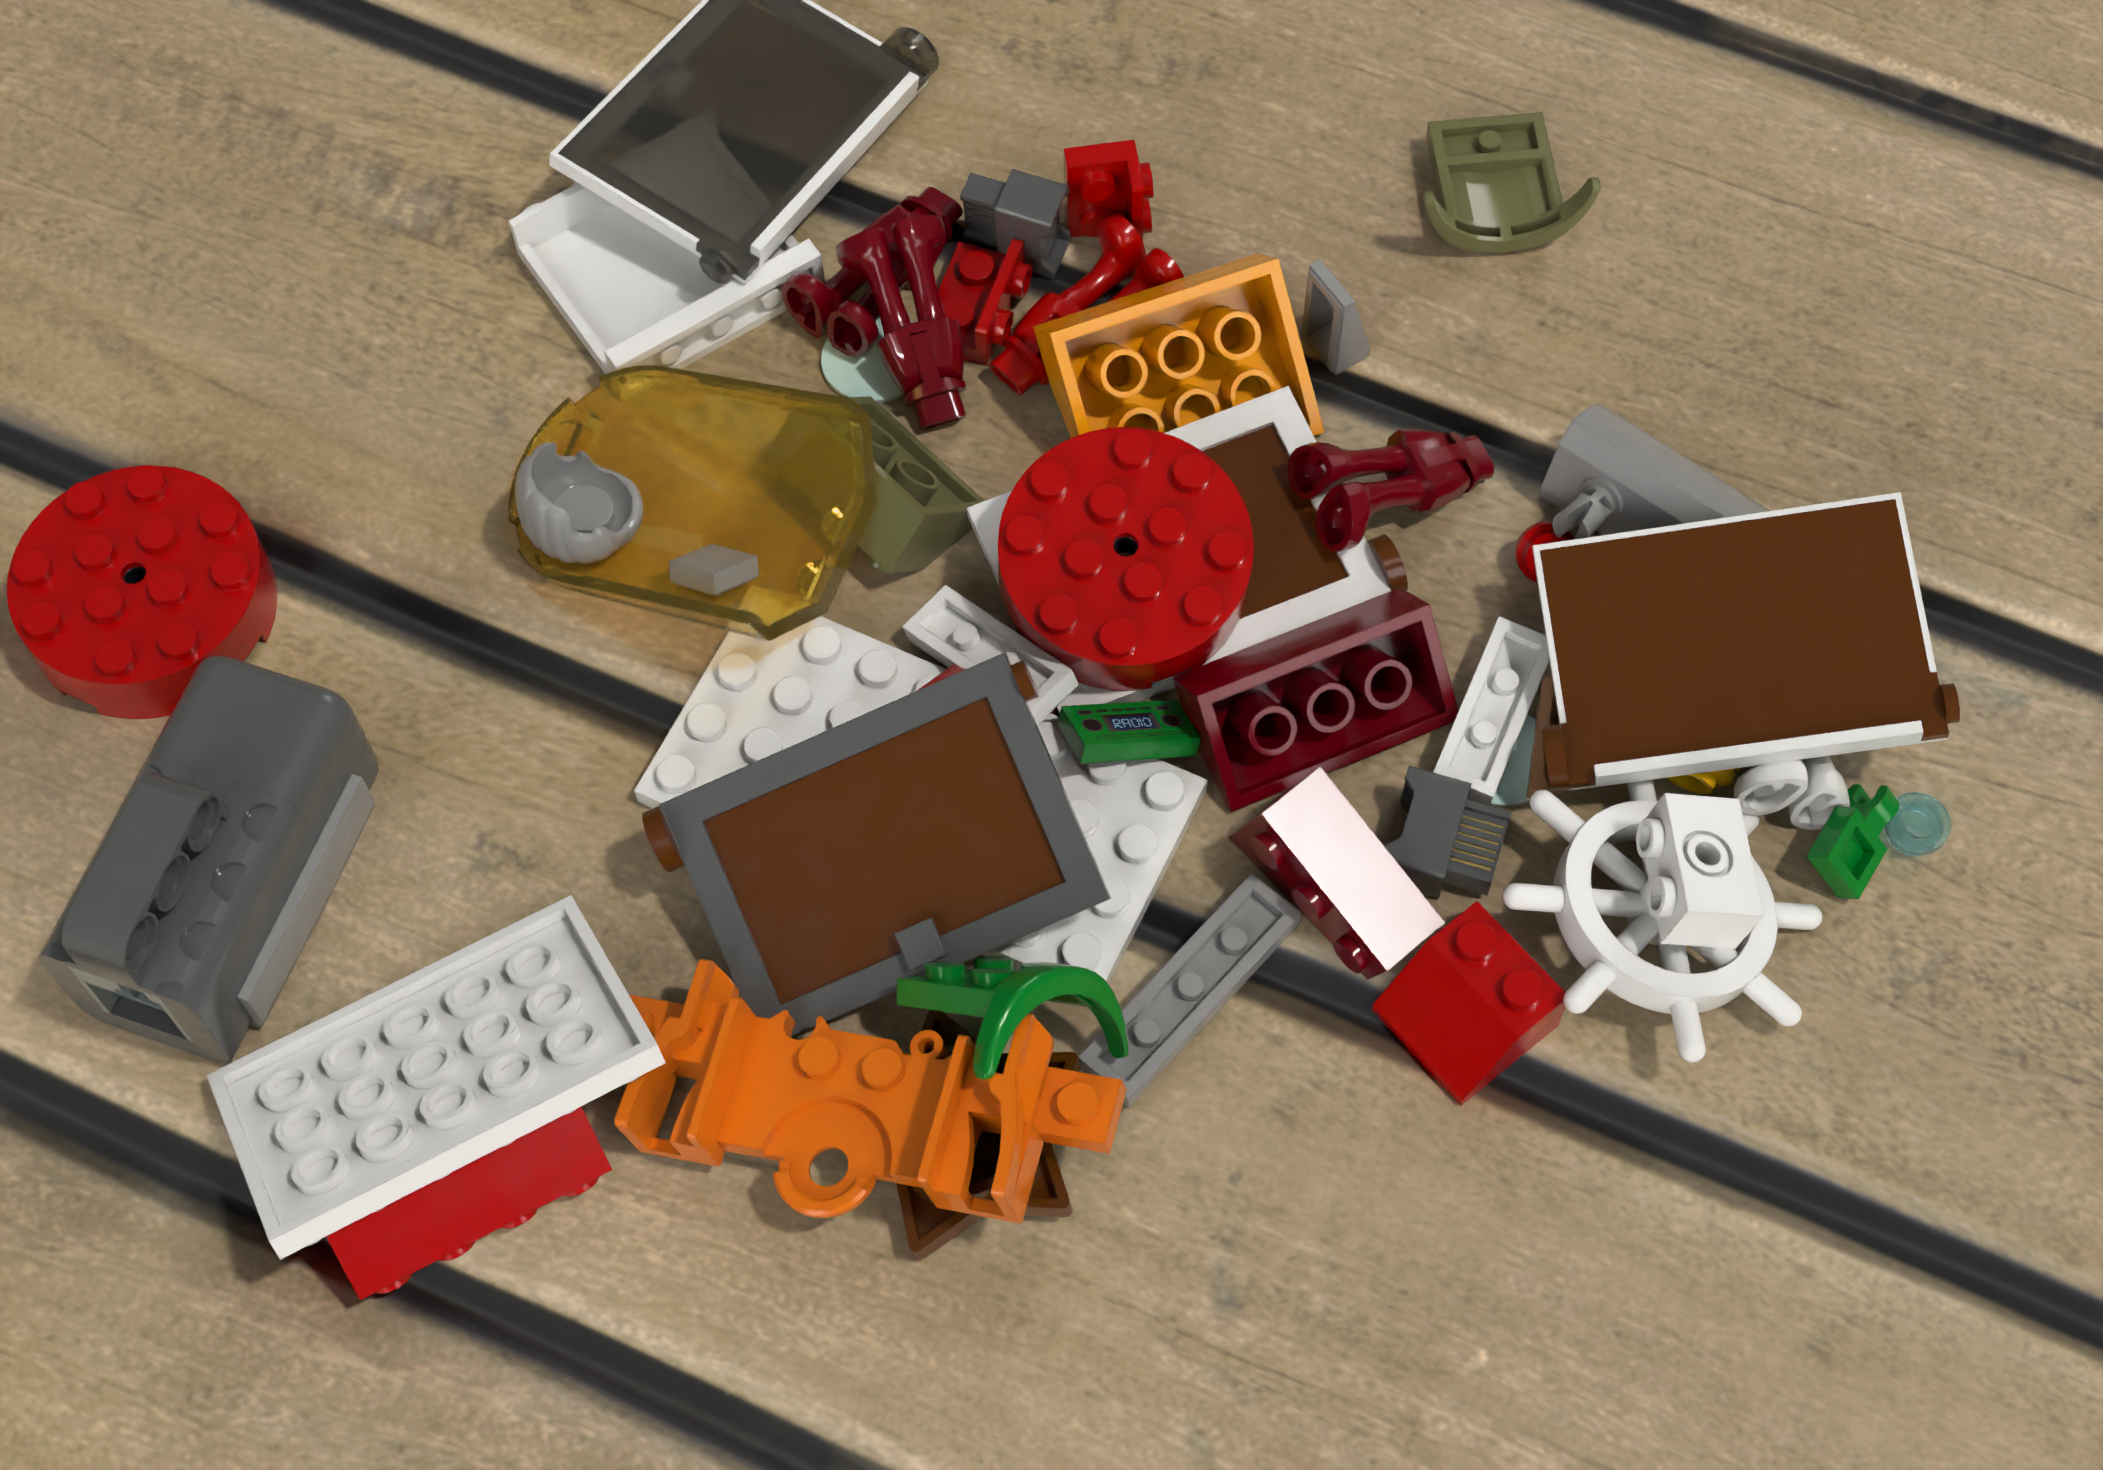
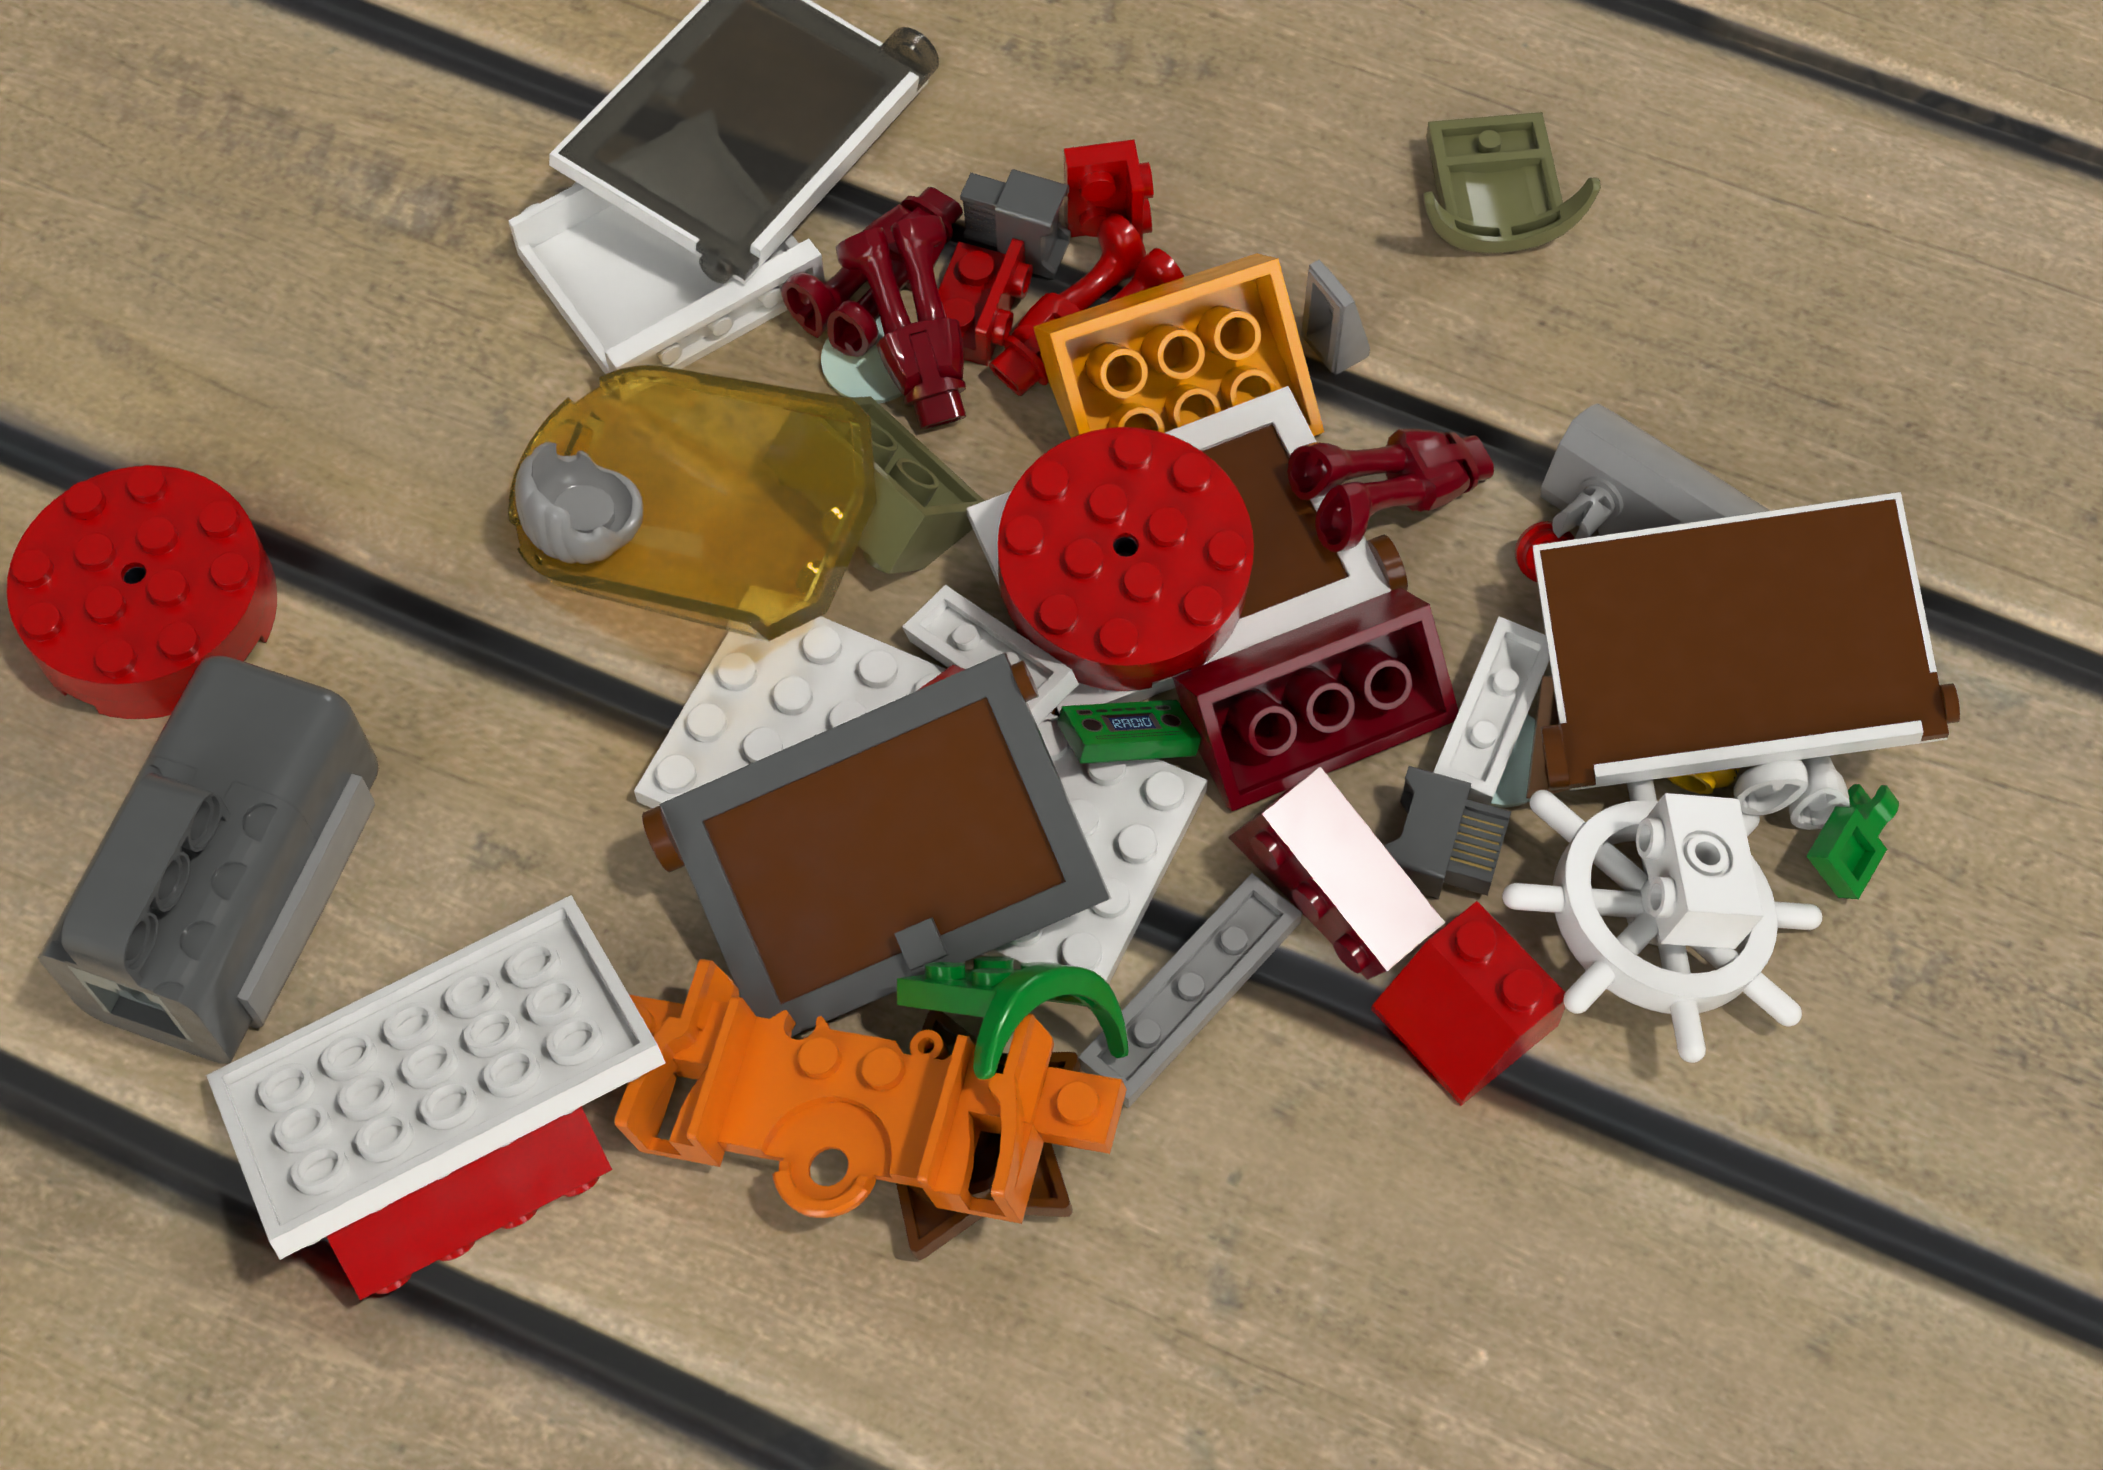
(713, 569): light grey tile -> none
(1919, 825): clear light blue plate -> none

